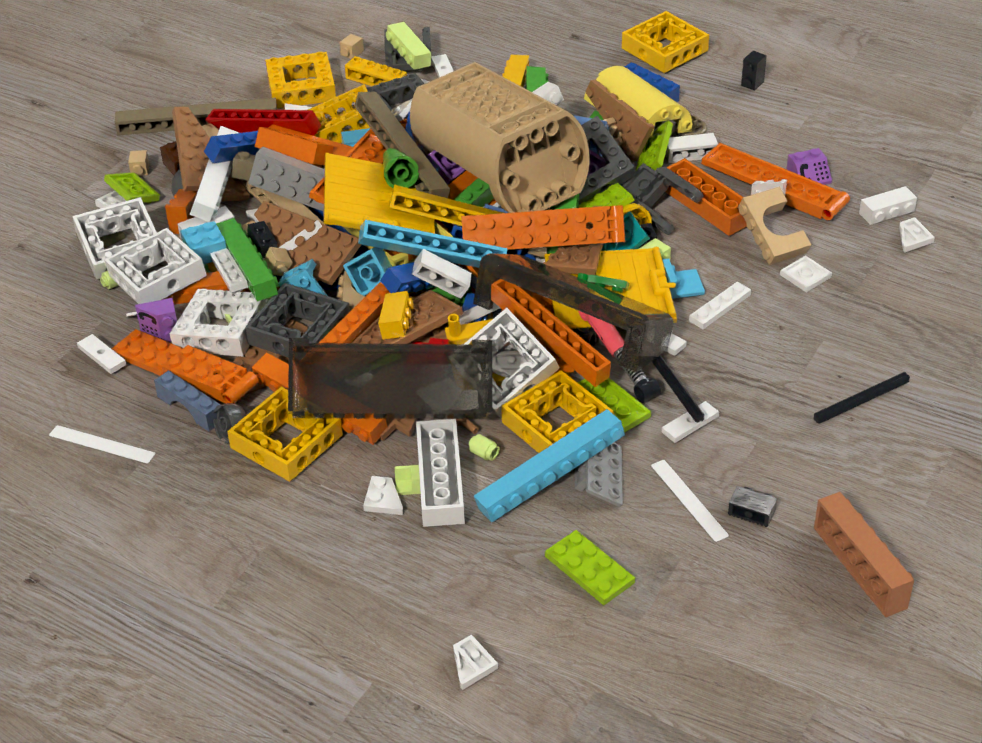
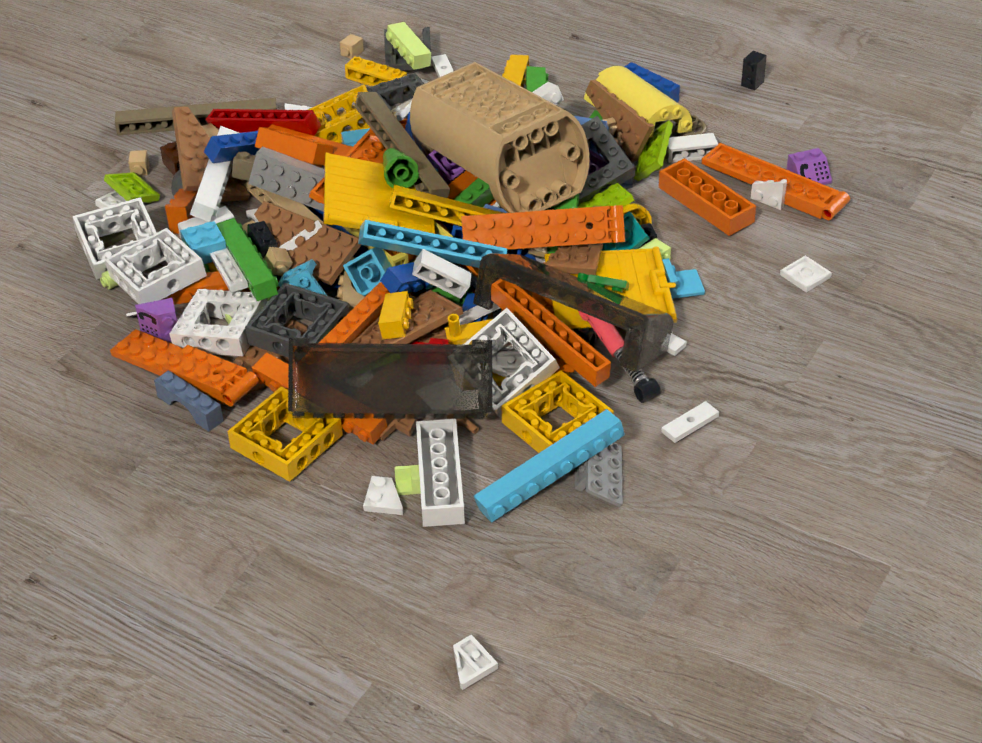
(101, 354): white tile -> none
(102, 444): white sticker -> none
(227, 417): dark grey cylinder -> none
(285, 69): yellow brick -> none
(483, 447): yellowish green brick -> none
(590, 567): lime plate -> none
(621, 402): lime plate -> none
(650, 185): dark grey plate -> none
(678, 388): black axle -> none
(685, 40): yellow brick -> none
(690, 501): white sticker -> none
(720, 305): white plate -> none
(752, 506): brick -> none
(773, 247): tan arch -> none
(861, 397): black axle -> none
(863, 554): nougat brick -> none
(887, 205): white brick -> none
(914, 235): white wing -> none

